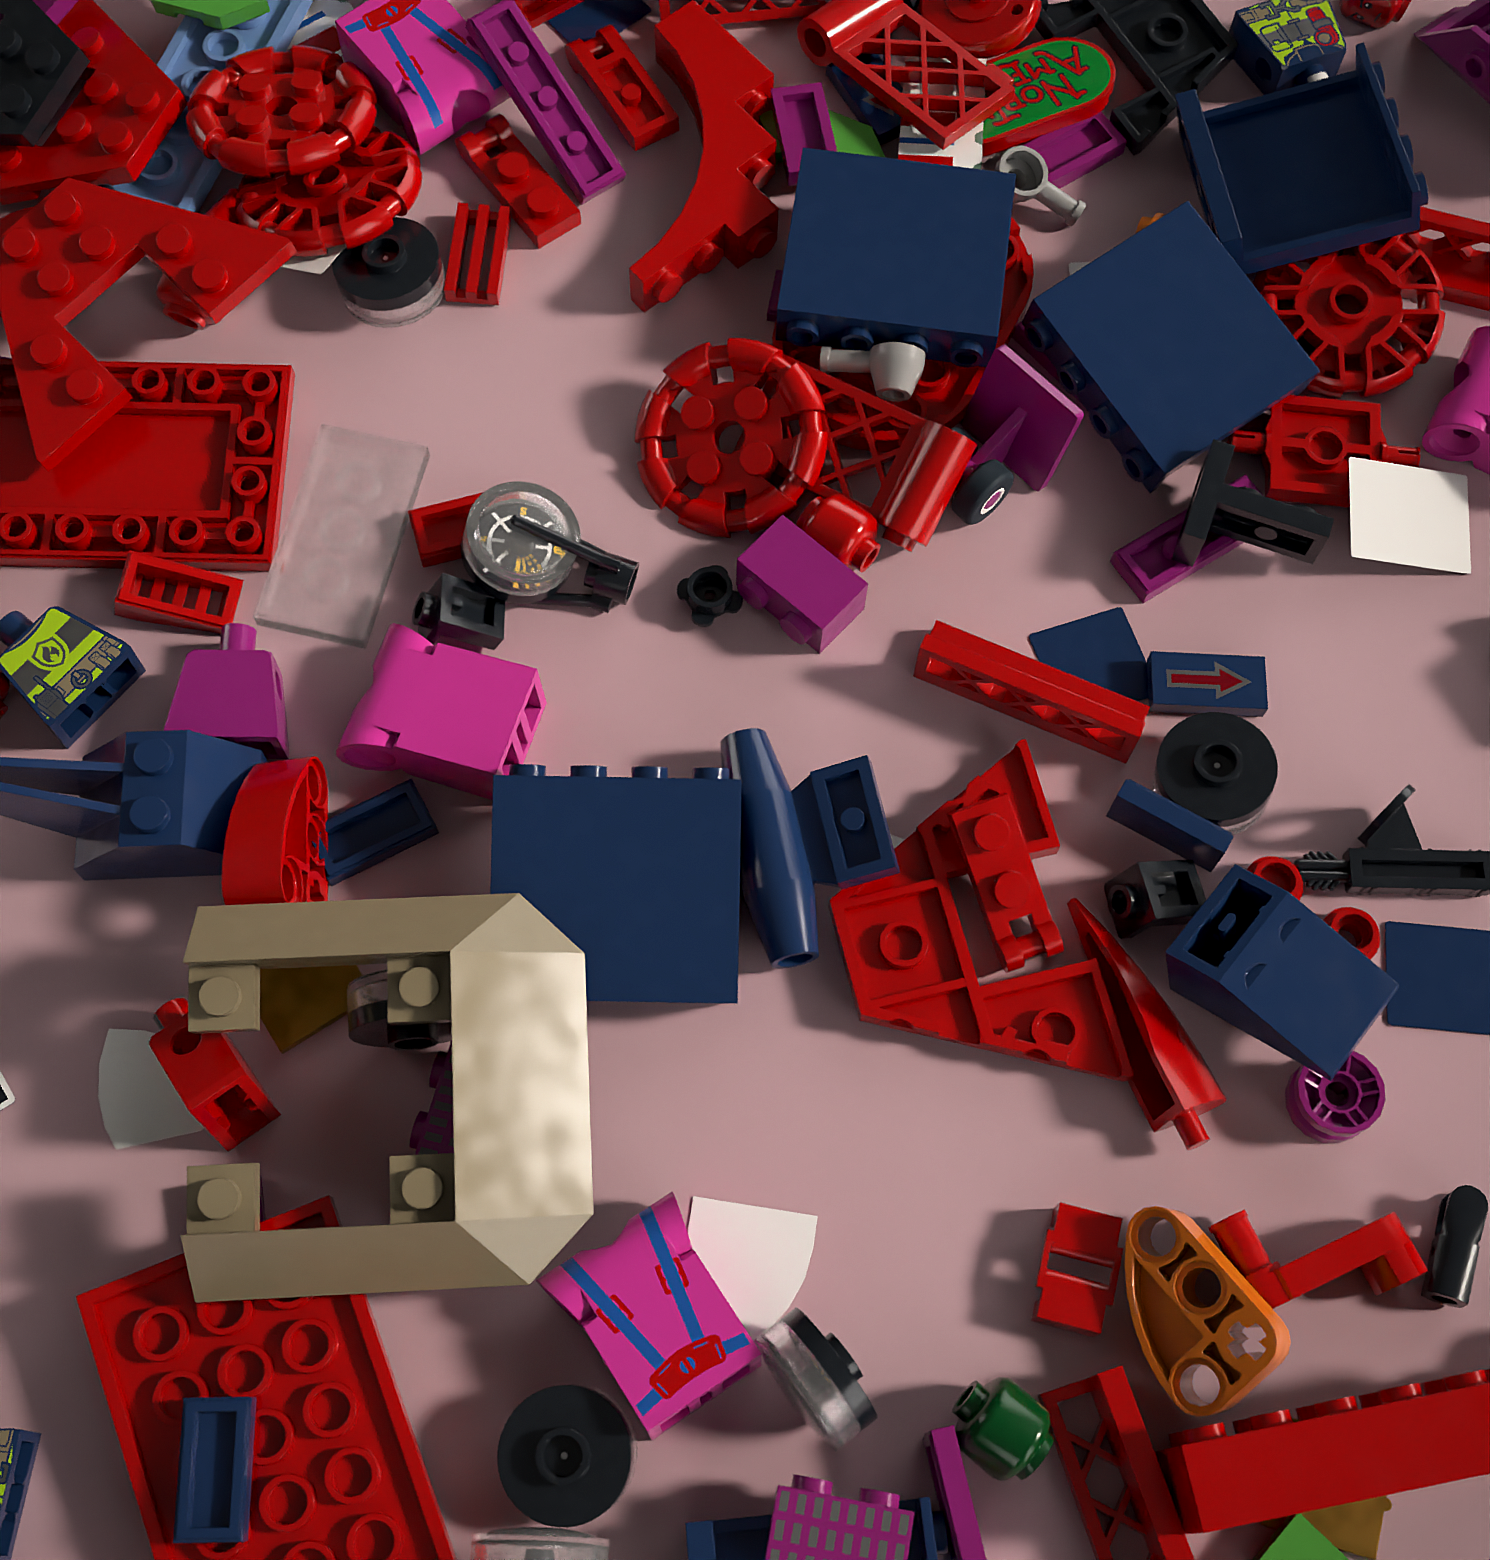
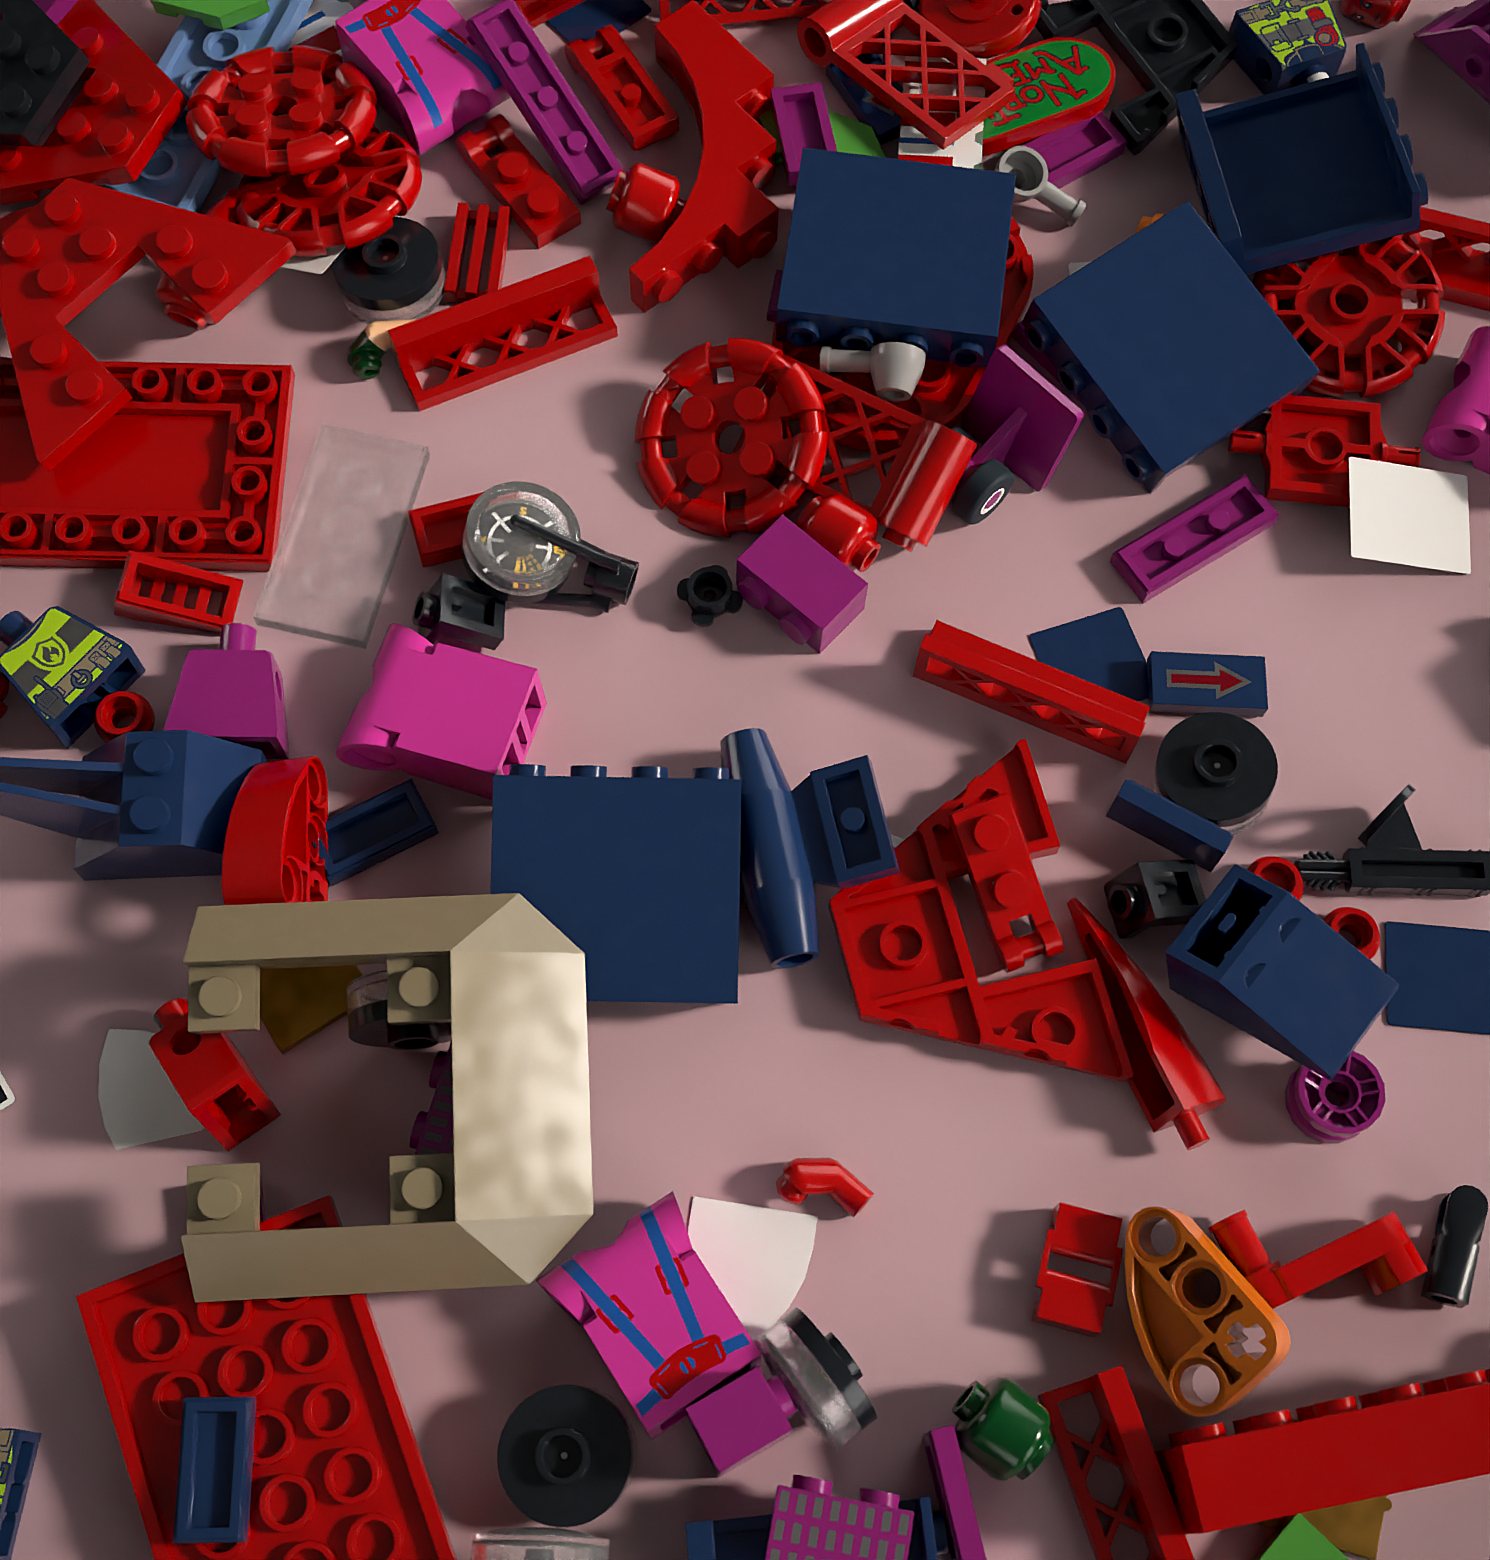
(122, 704): none -> red plate
(370, 347): none -> dark green arm
(497, 317): none -> red fence
(645, 201): none -> red head
(742, 1419): none -> magenta brick
(822, 1176): none -> red arm
(1246, 516): black bracket -> none

